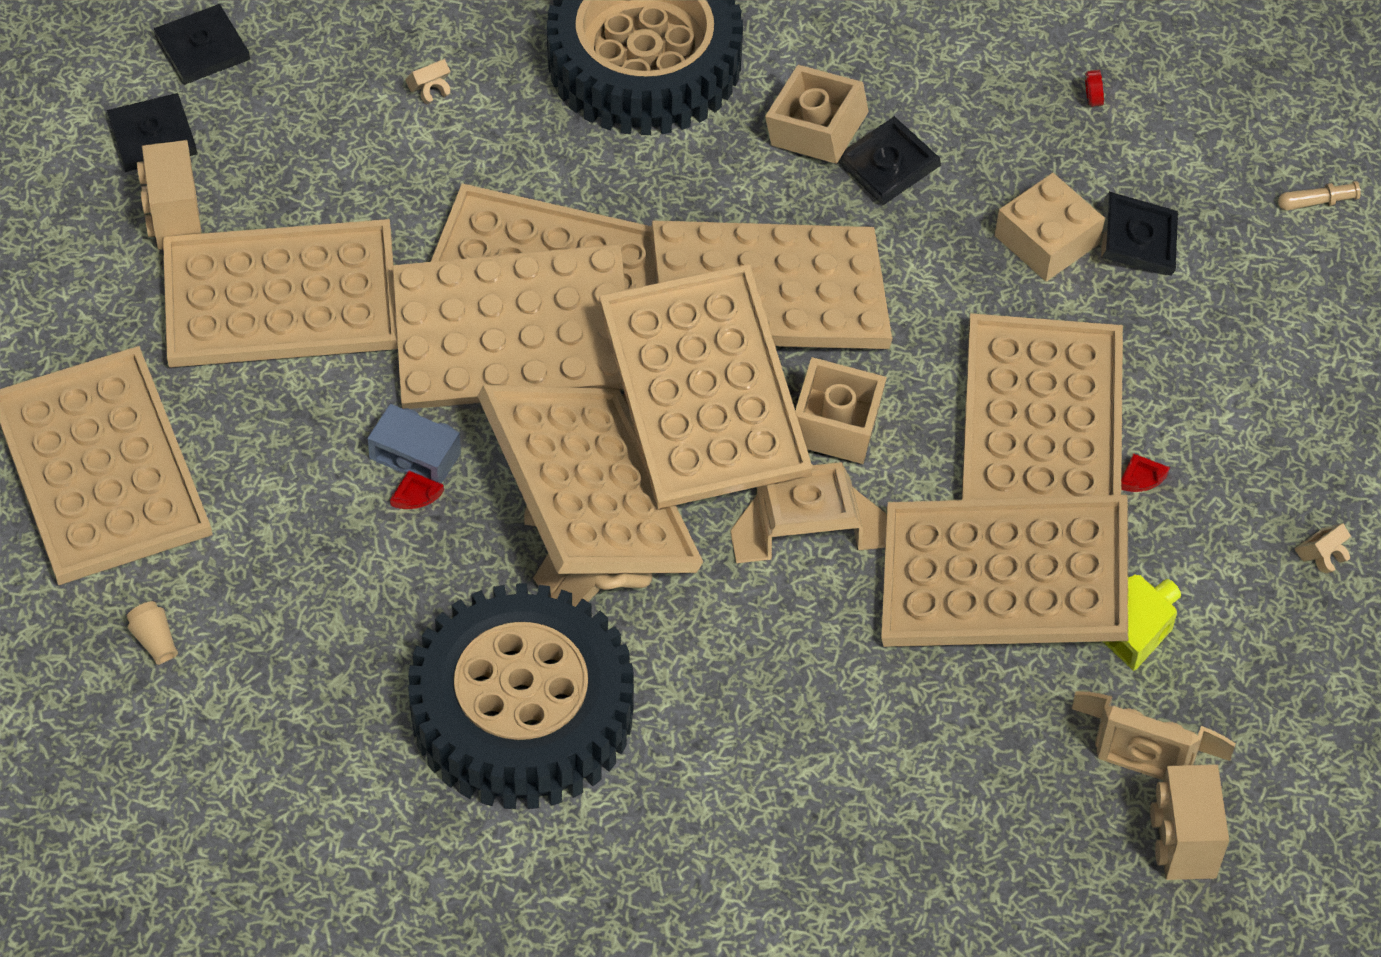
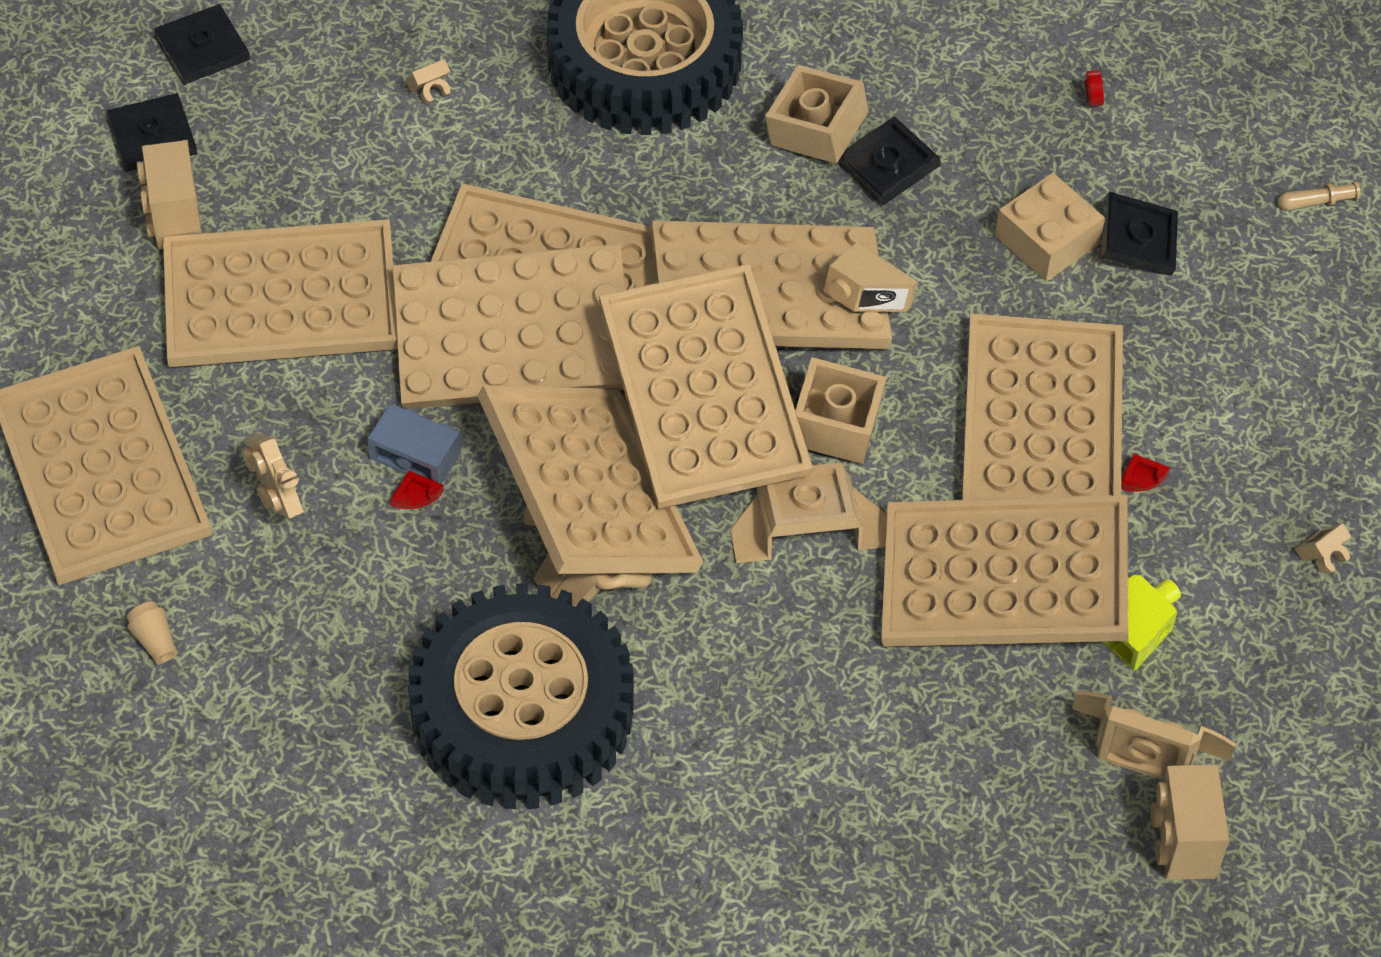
(276, 480): none -> tan plate
(869, 282): none -> tan slope

